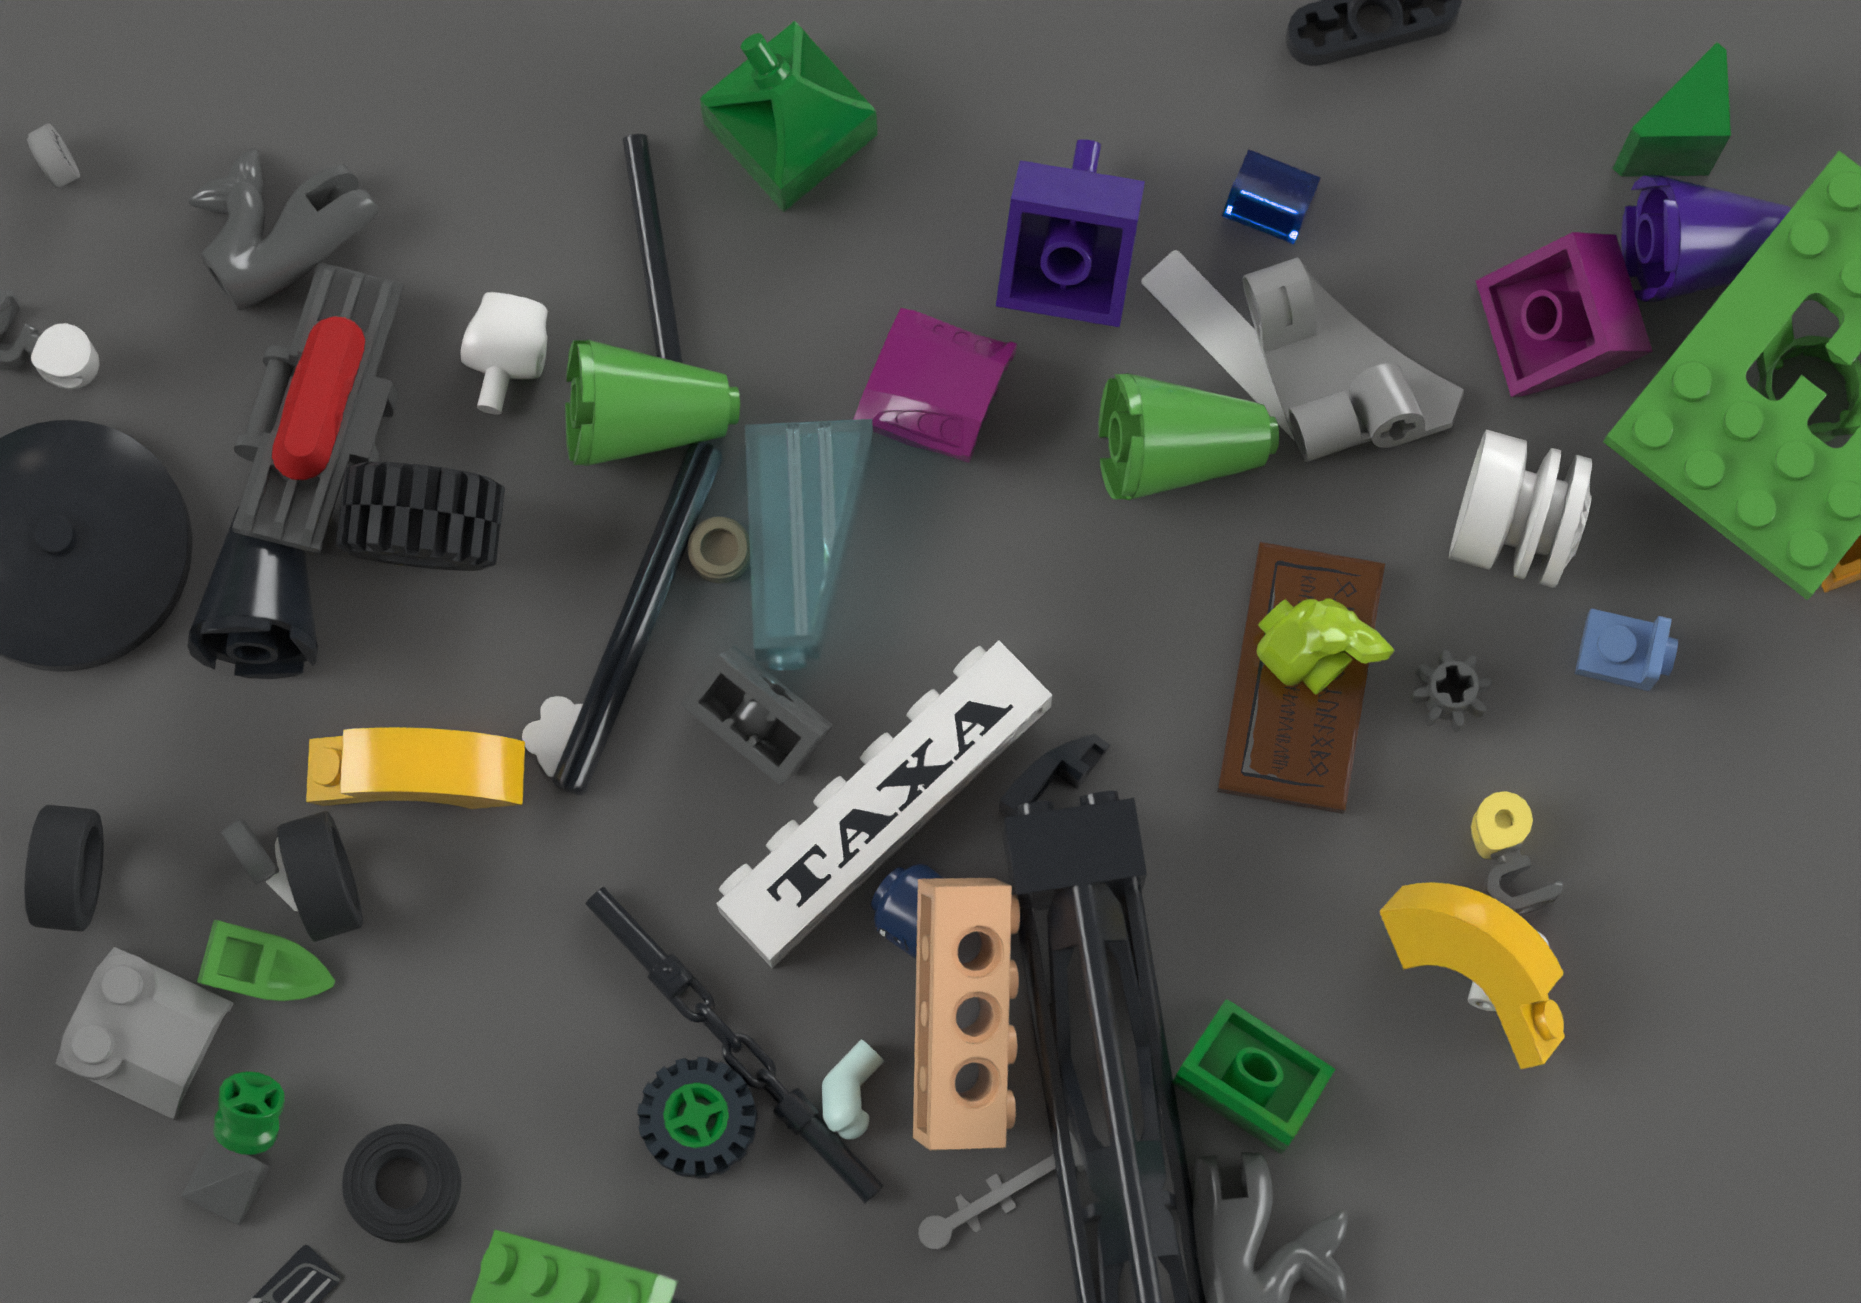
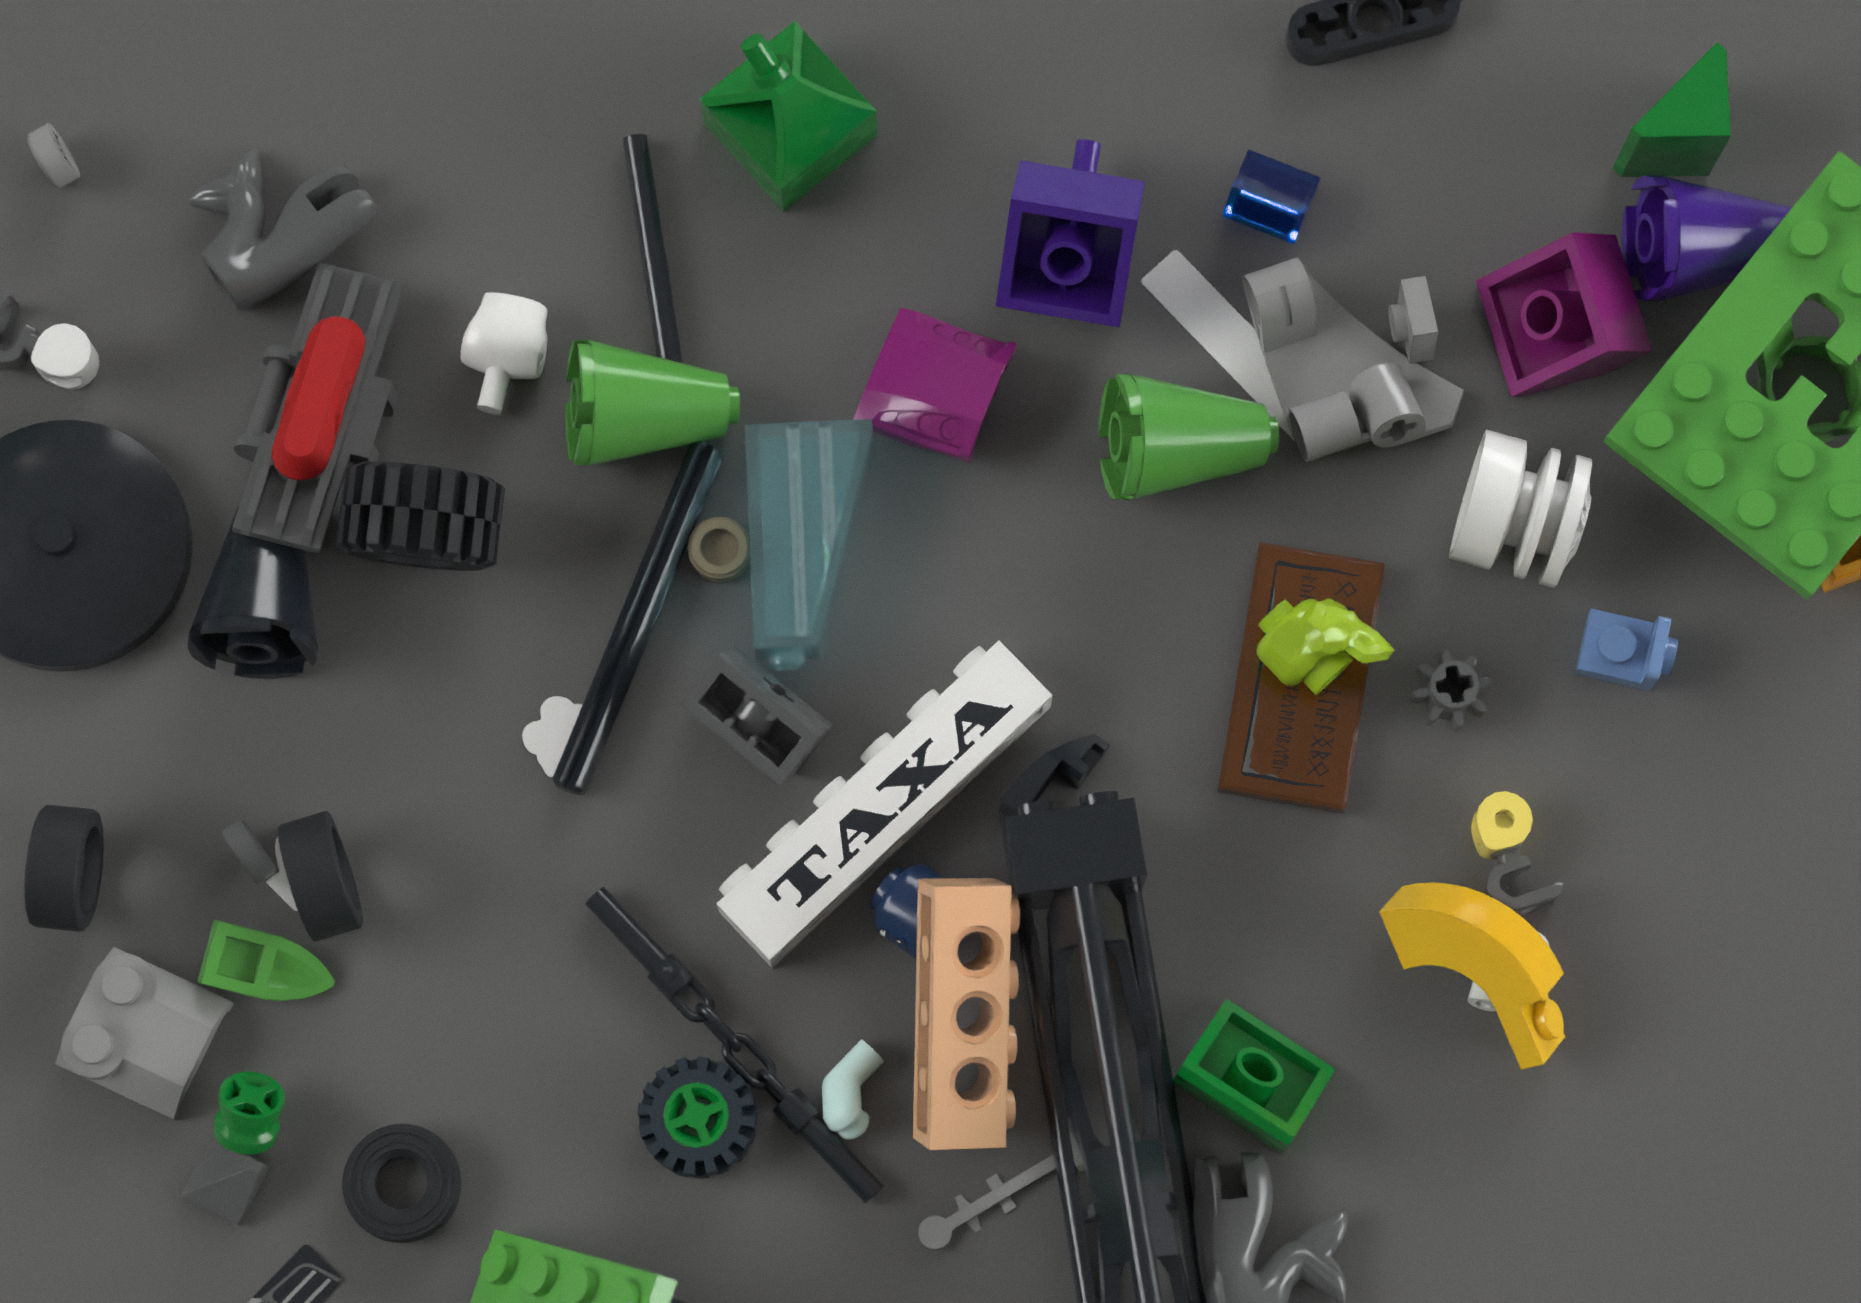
(416, 766): yellow arch -> none
(1414, 320): none -> light grey plate

